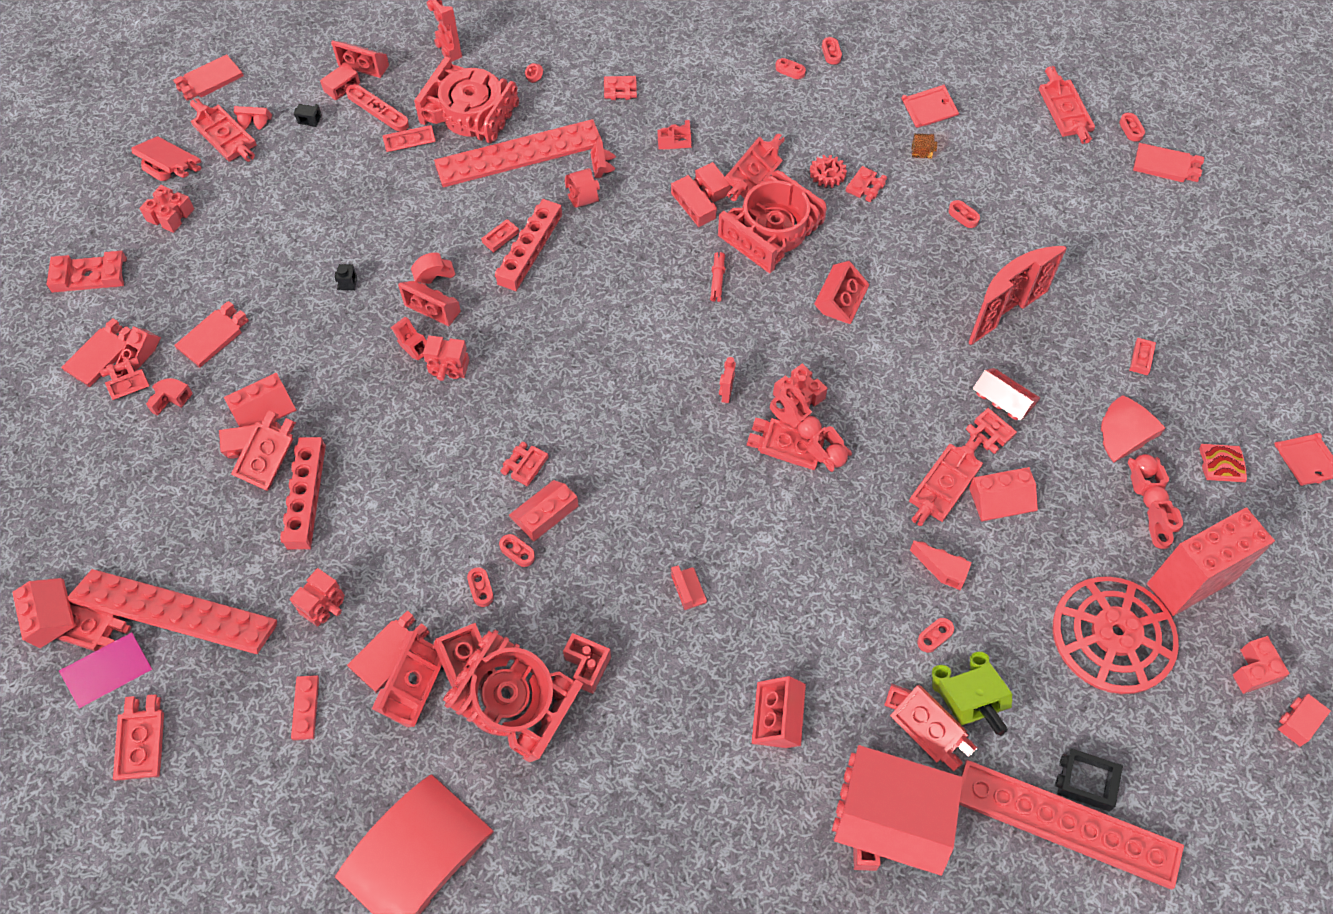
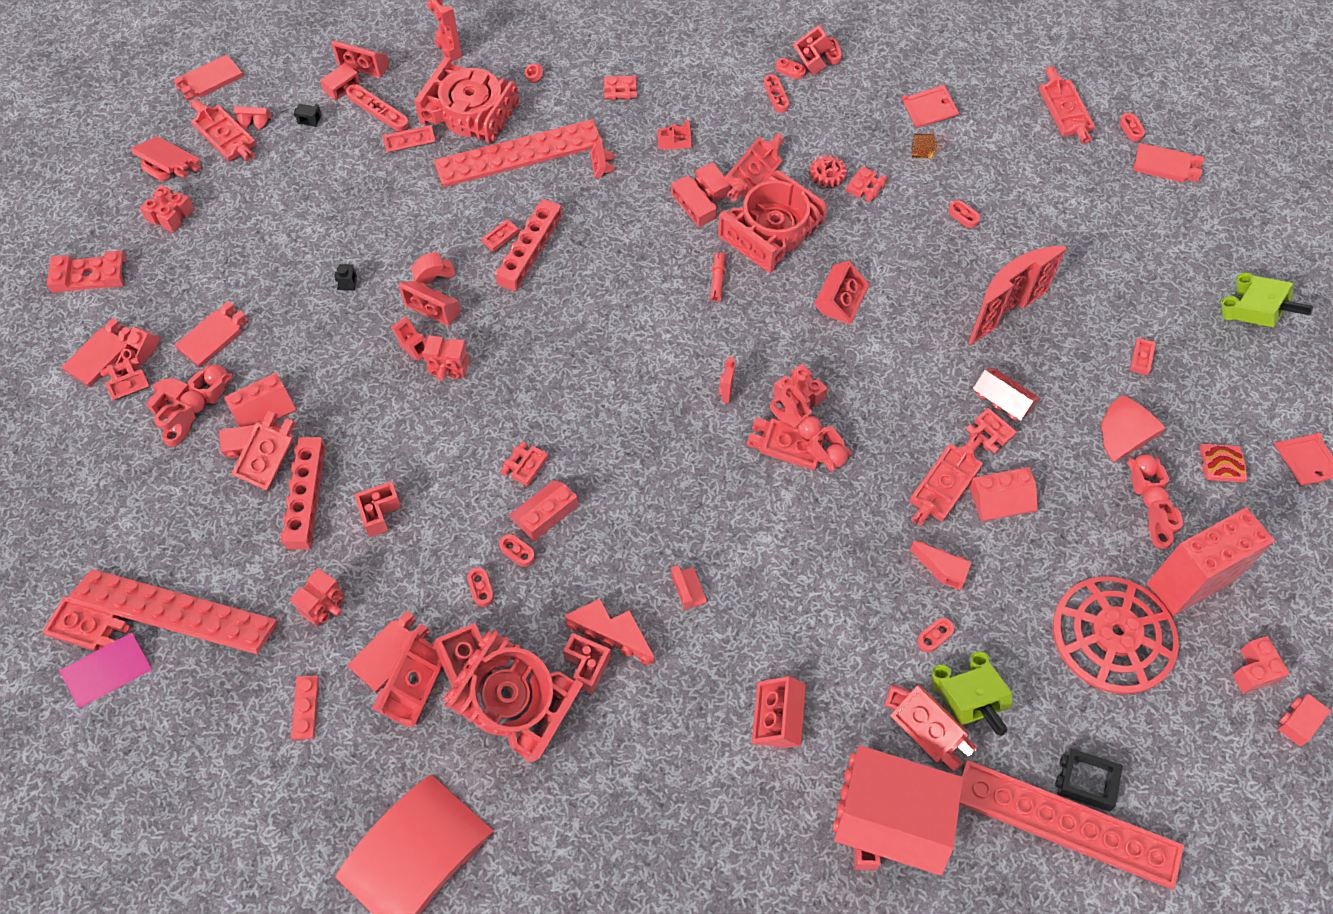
(43, 611): coral slope -> none
(139, 740): coral tile -> none
(182, 412): none -> coral piece
(375, 503): none -> coral brick
(582, 187): coral brick -> none
(616, 632): none -> coral slope
(777, 87): none -> coral beam
(811, 47): none -> coral brick
(1262, 301): none -> lime piece

